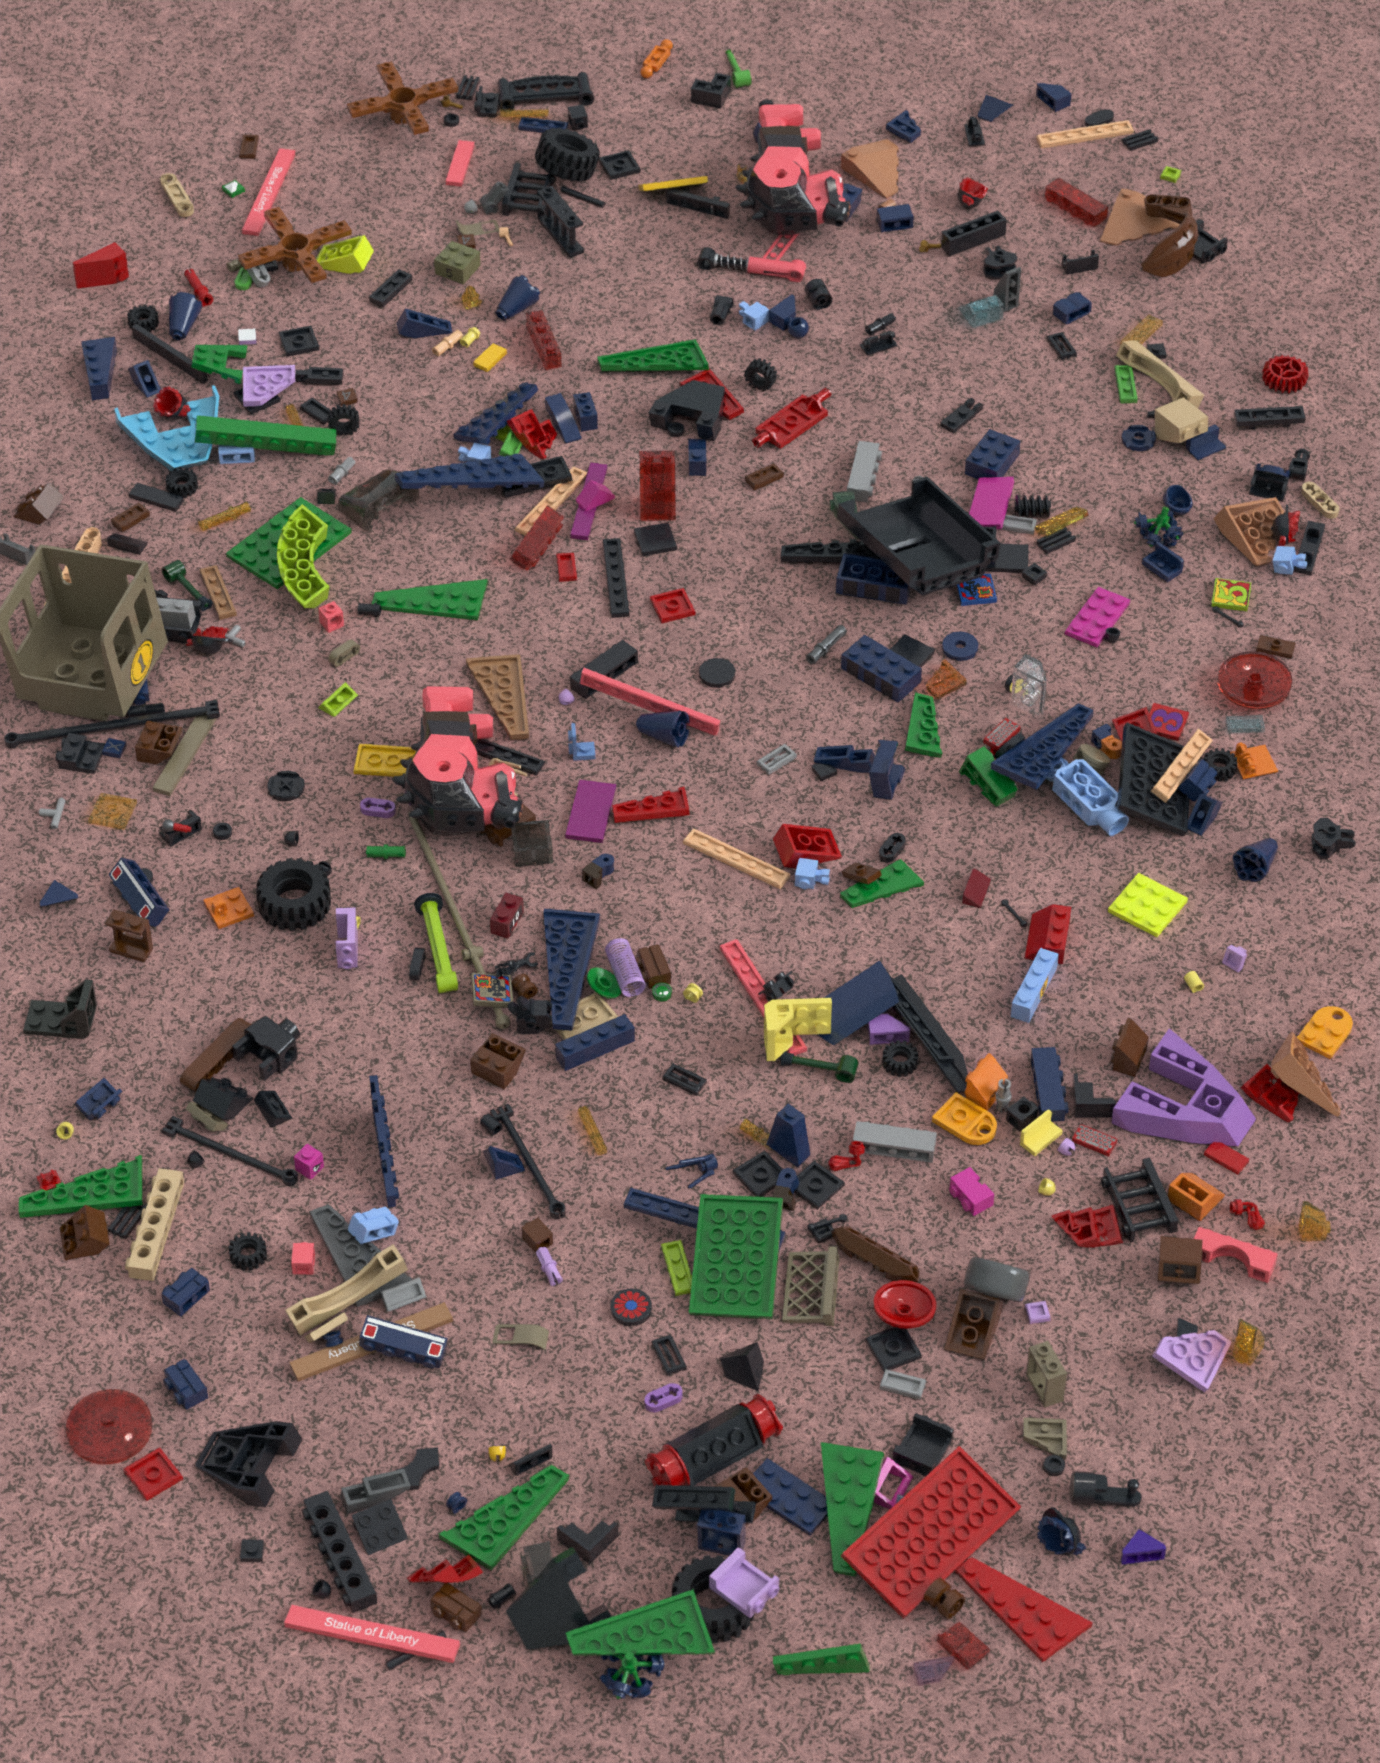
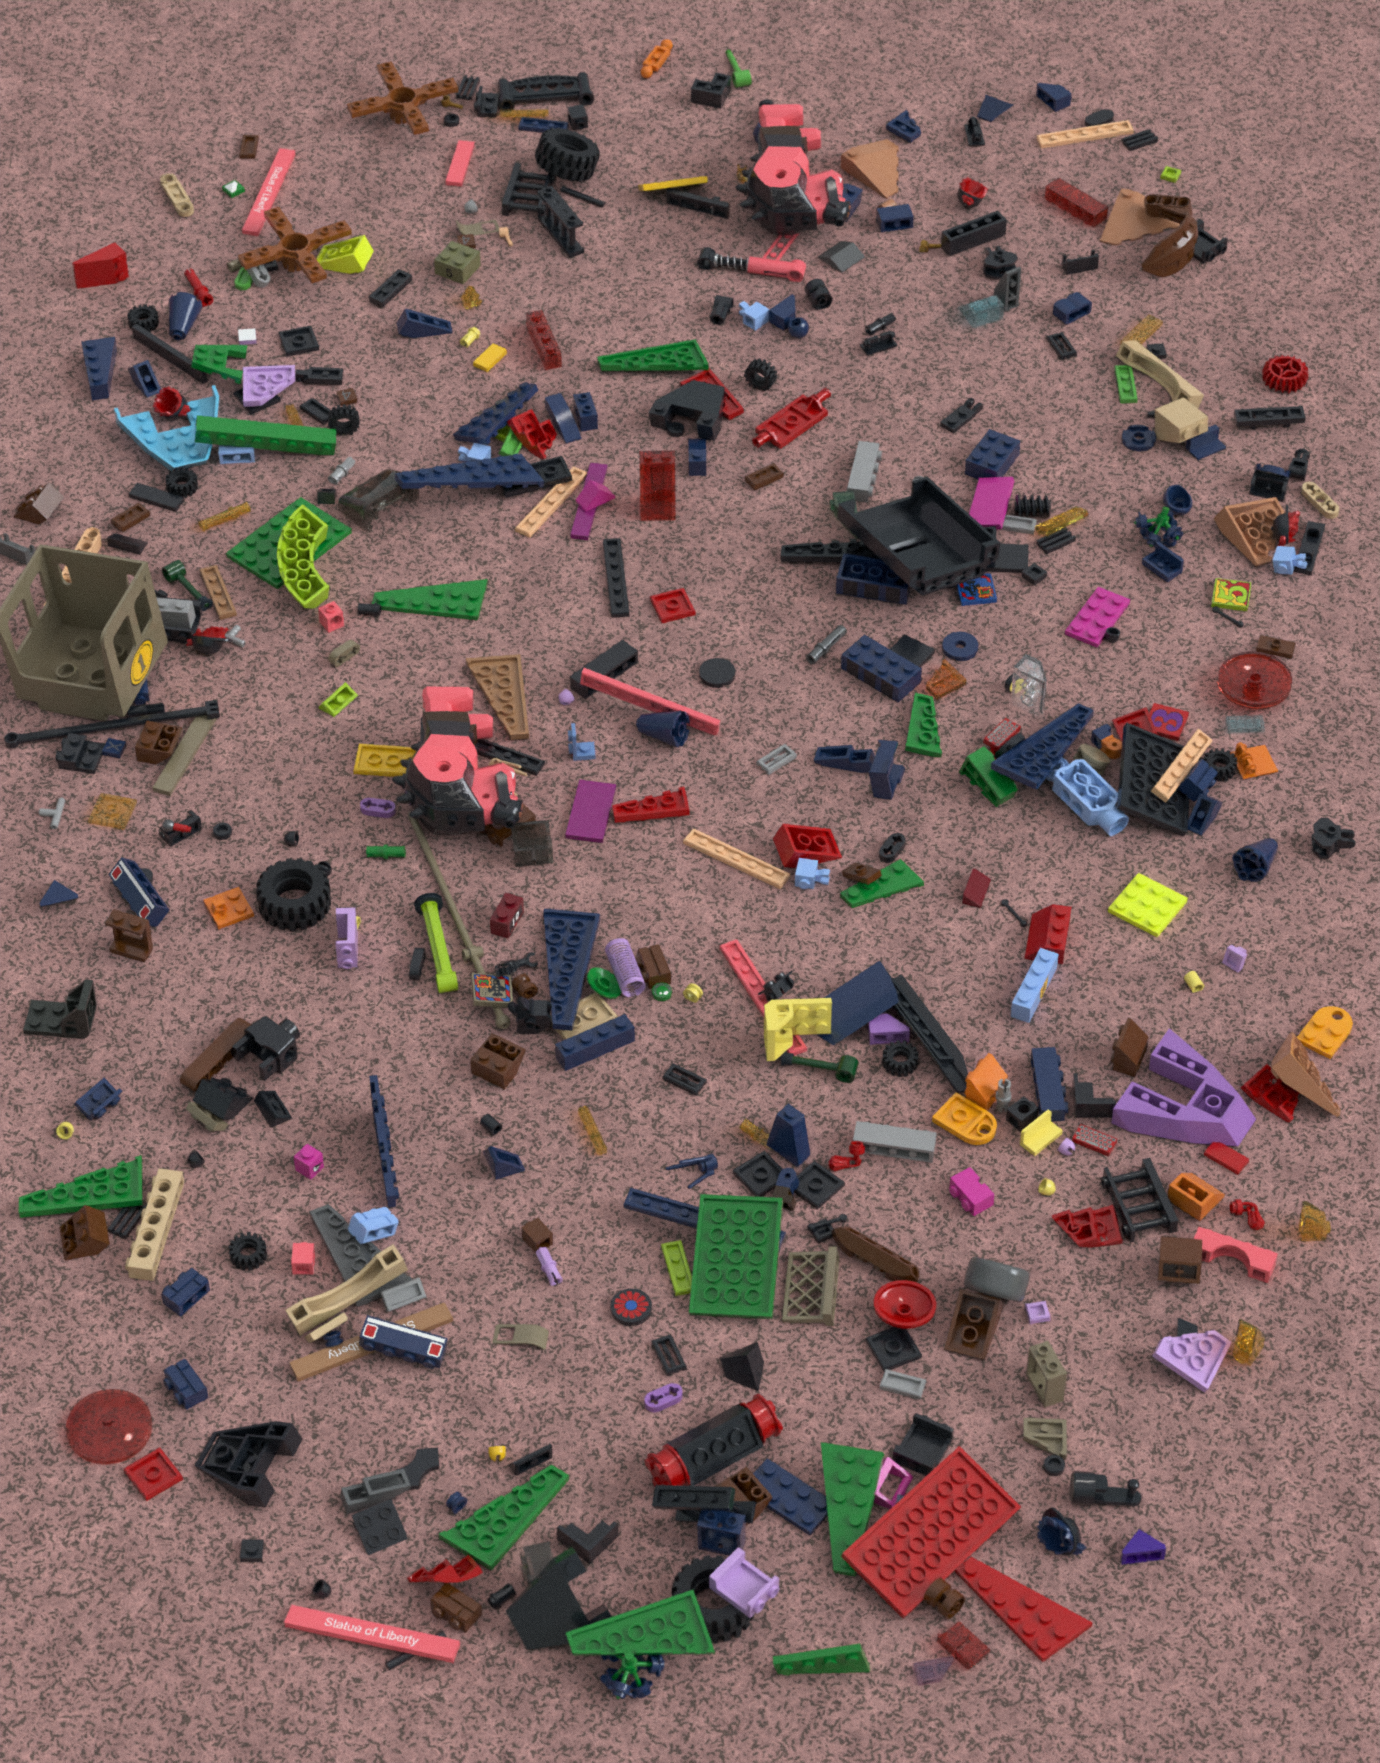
(48, 1180): red tile -> none
(176, 1127): black hinge -> none
(286, 786): black tile -> none
(323, 1507): black brick -> none
(447, 343): light nougat pin -> none
(491, 200): dark grey piece -> none
(517, 298): dark blue cone -> none
(537, 537): clear red brick -> none
(554, 1204): black hinge -> none
(566, 567): red tile -> none
(597, 869): leg -> none
(619, 165): black tile -> none
(655, 539): black tile -> none
(824, 771): black tile -> none
(842, 256): none -> dark grey slope

